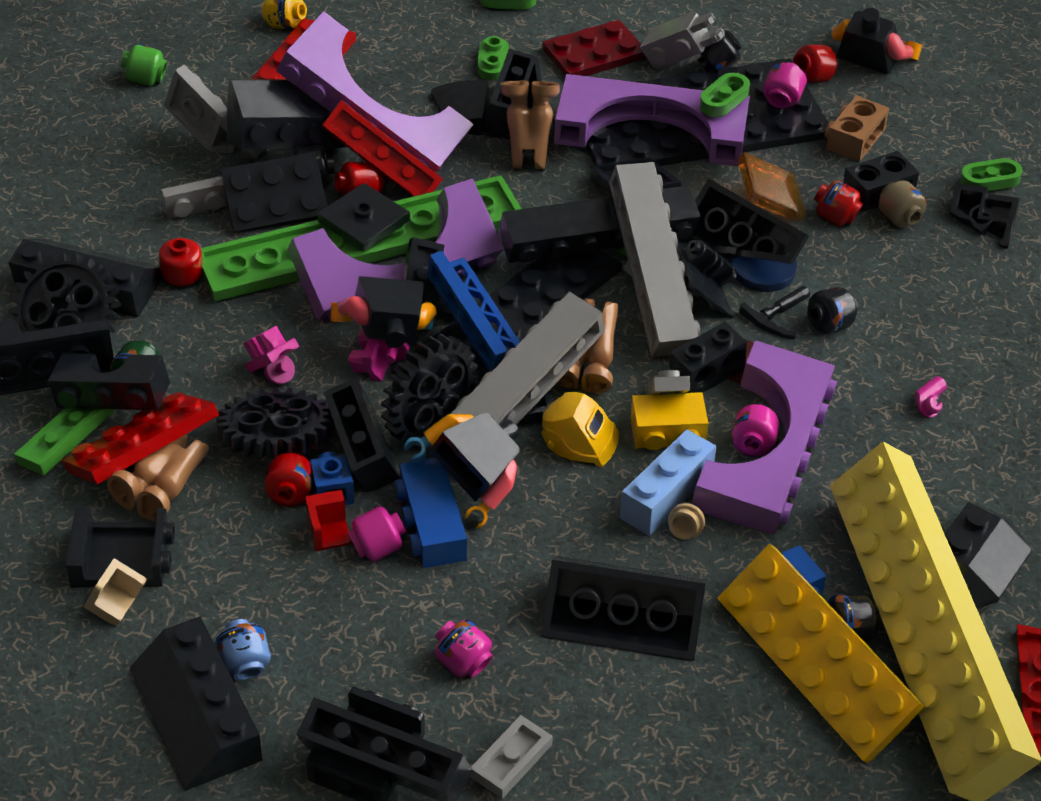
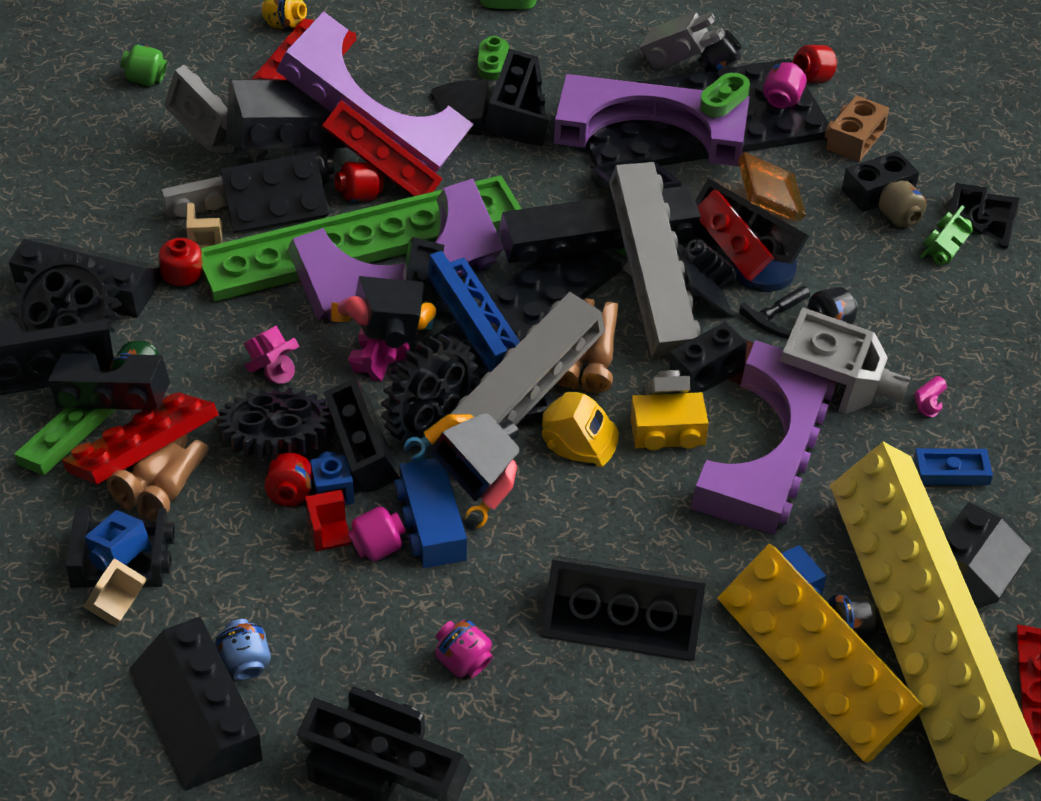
(118, 538): none -> blue brick
(204, 230): none -> tan panel
(363, 217): black plate -> none
(511, 756): light grey plate -> none
(529, 126): medium nougat piece -> none
(594, 49): dark red plate -> none
(665, 482): light blue brick -> none
(686, 521): tan plate -> none
(733, 235): none -> red plate
(755, 427): dark pink head -> none
(838, 203): red head -> none
(845, 356): none -> light grey plate
(872, 41): black torso -> none
(945, 243): none -> bright green hinge
(953, 466): none -> blue plate
(993, 174): bright green plate -> none

